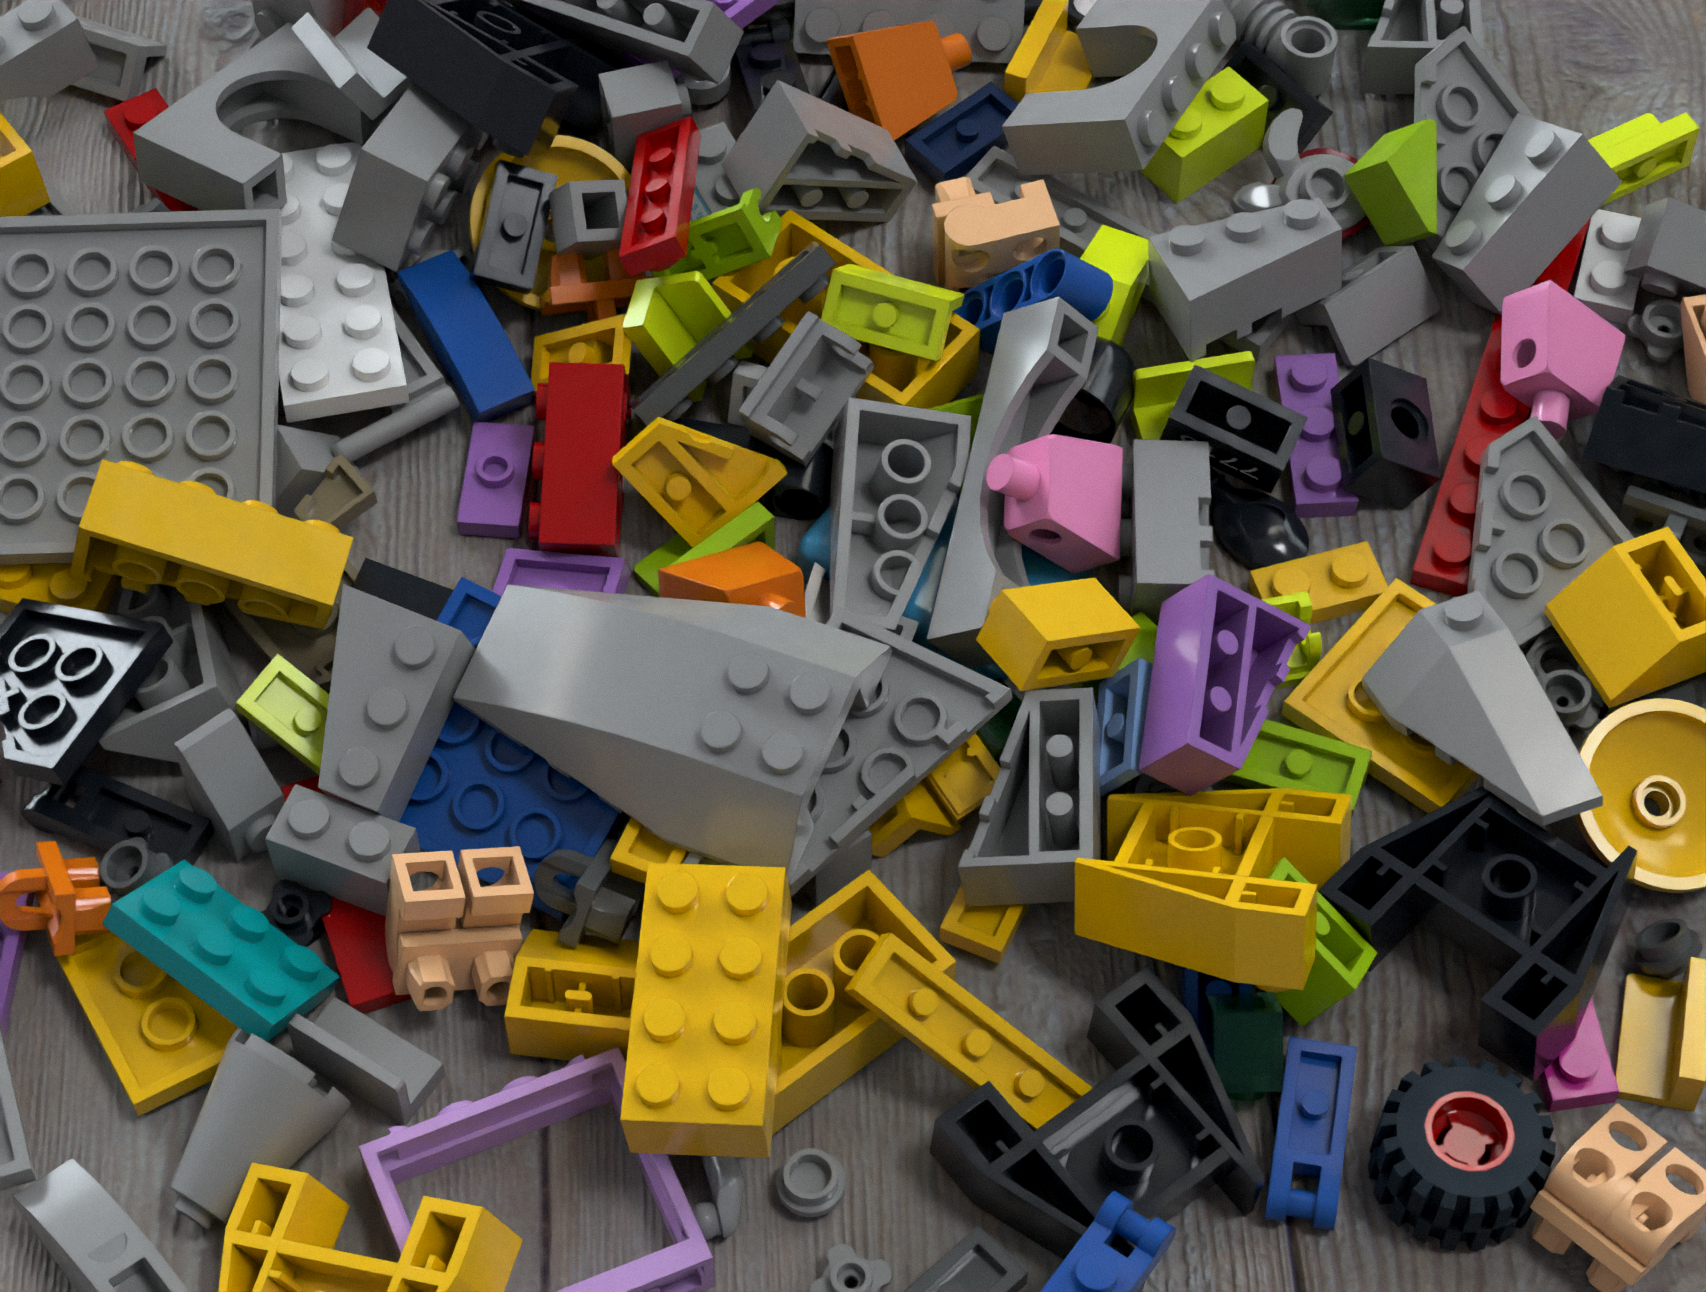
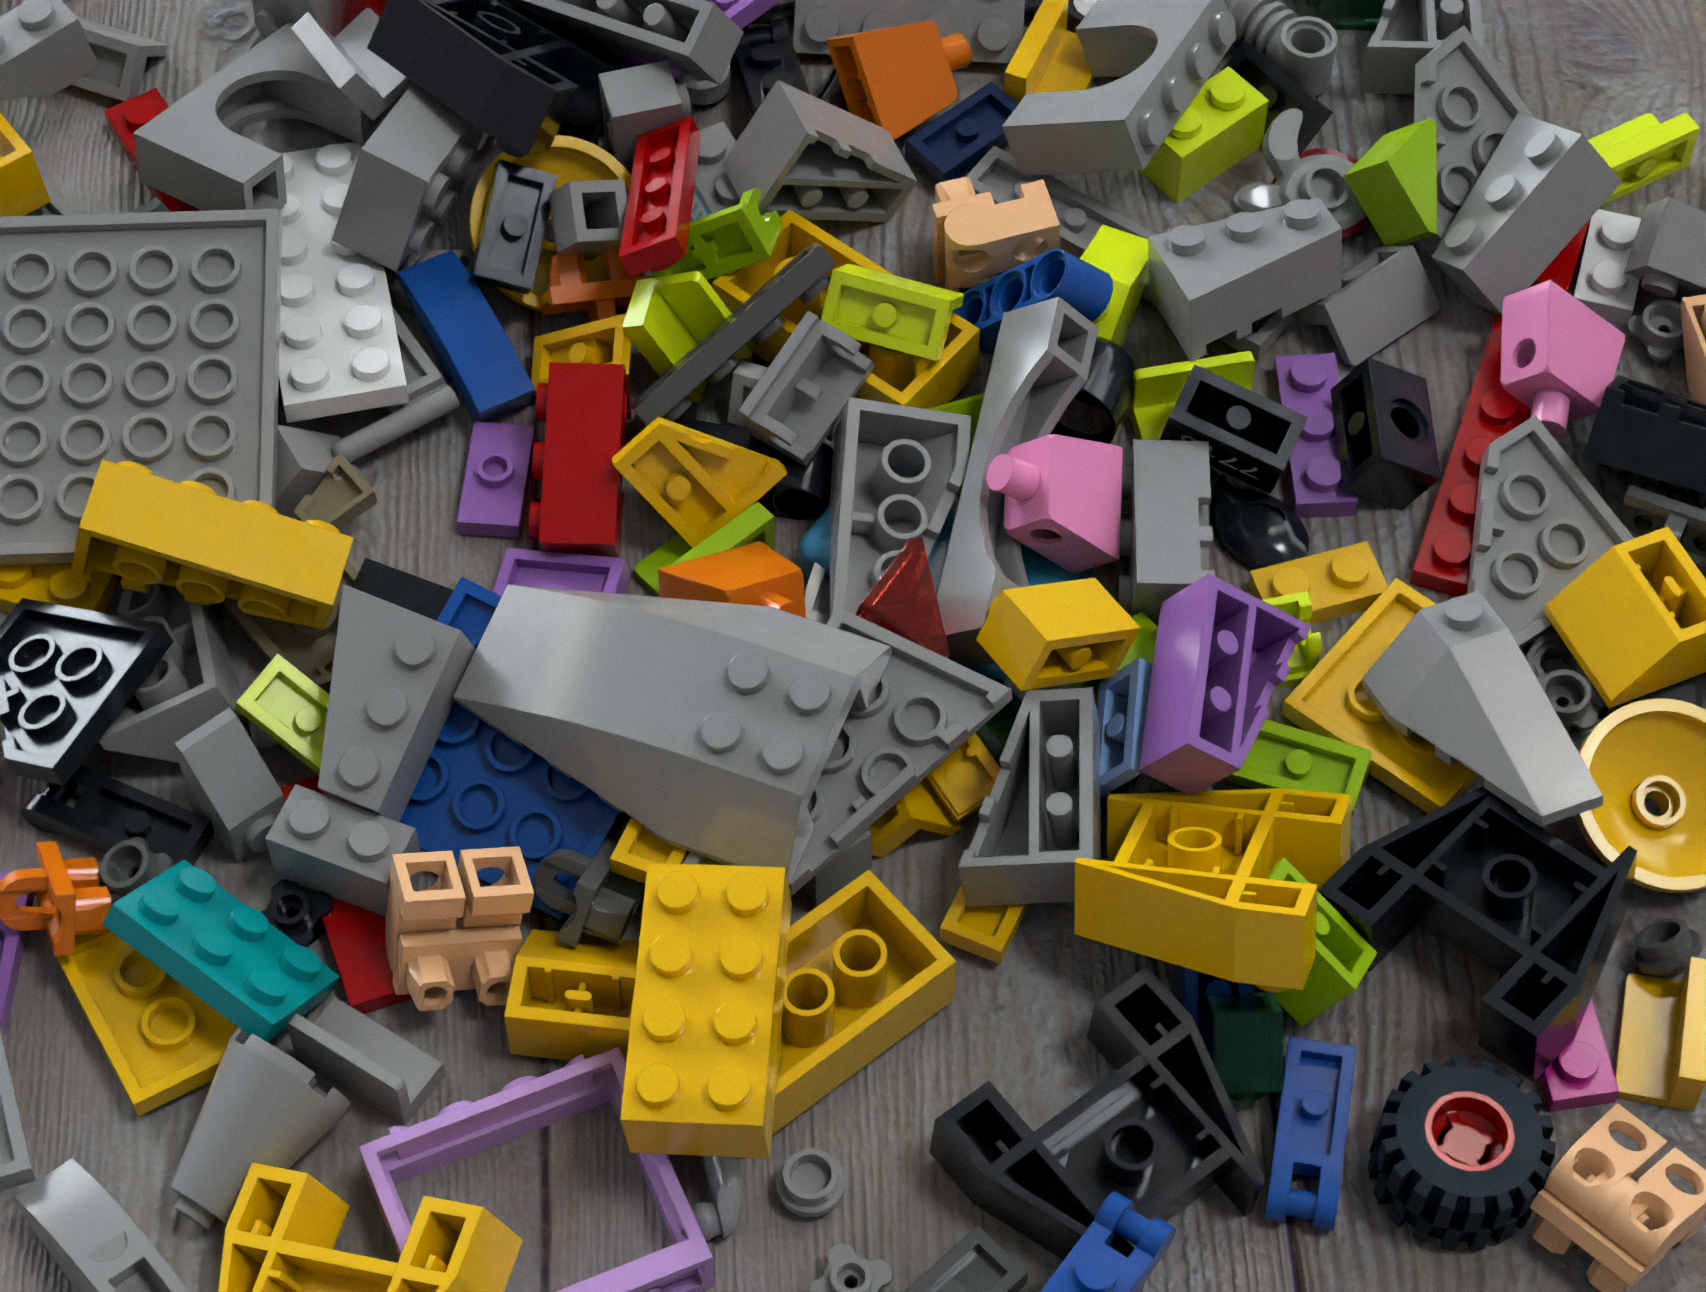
(907, 600): none -> clear red slope
(962, 1031): yellow plate -> none

